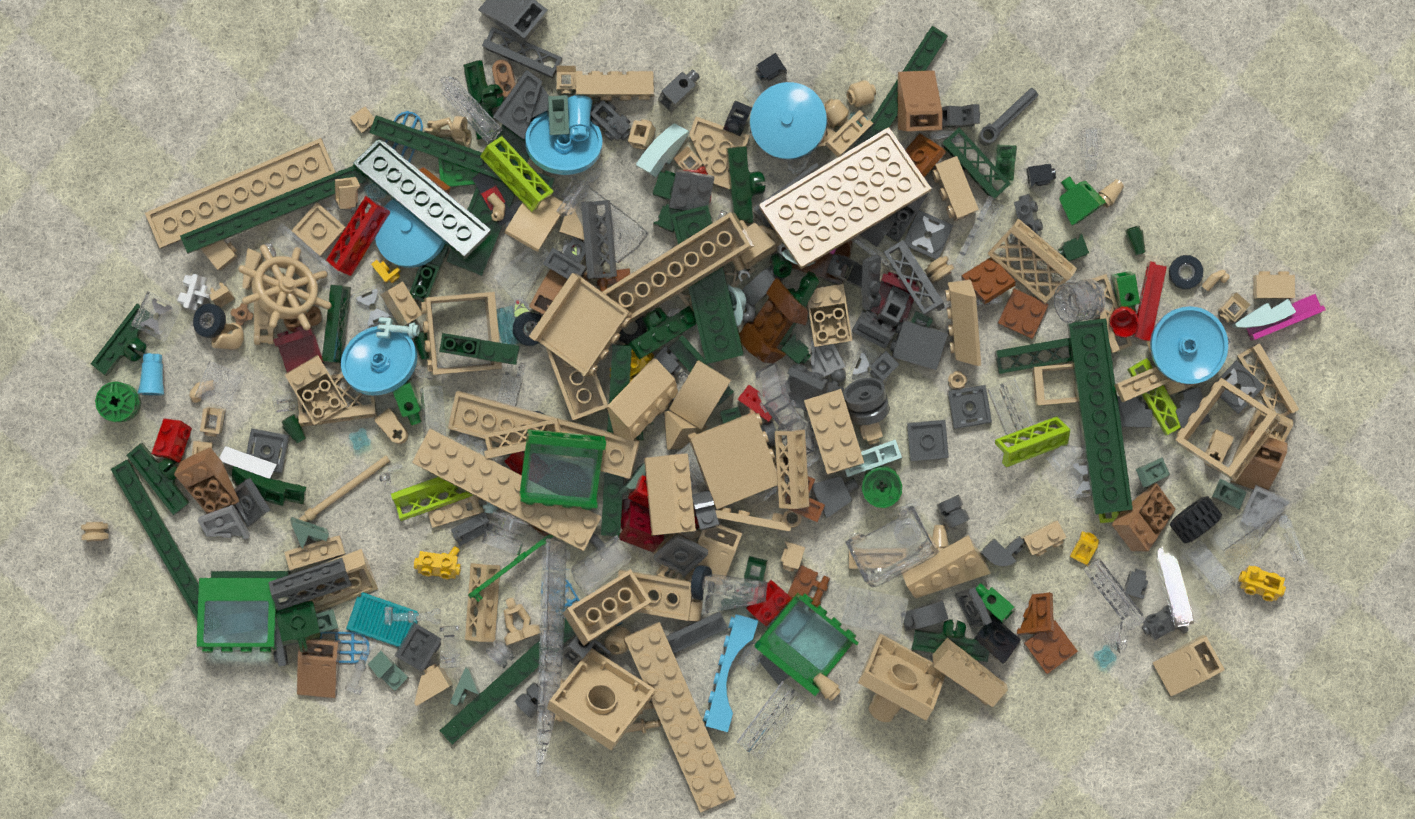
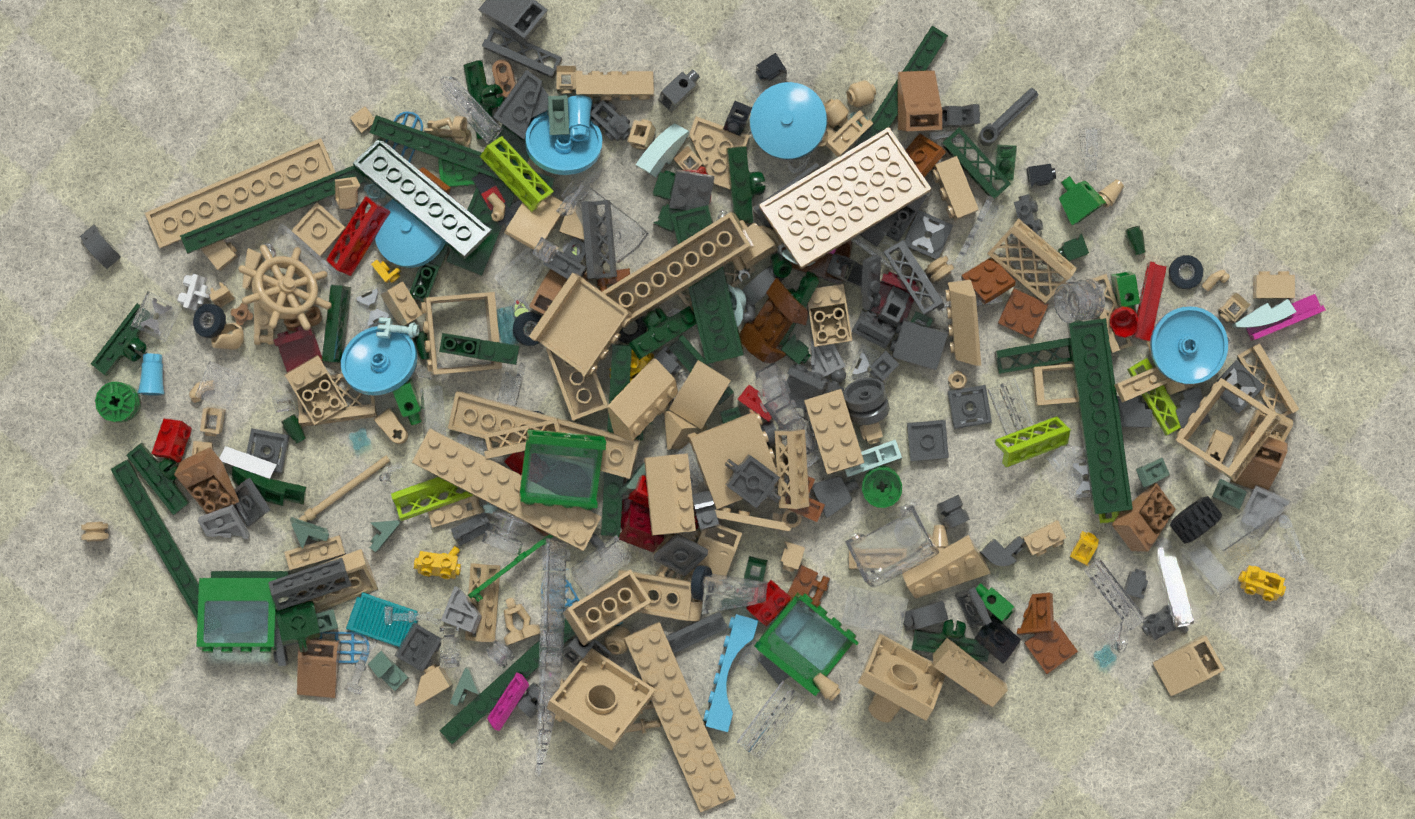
(100, 246): none -> dark grey brick
(387, 529): none -> sand green slope
(461, 612): none -> light grey wing
(508, 701): none -> dark pink tile
(545, 250): none -> clear tile
(752, 481): none -> dark grey plate
(1163, 543): none -> clear plate

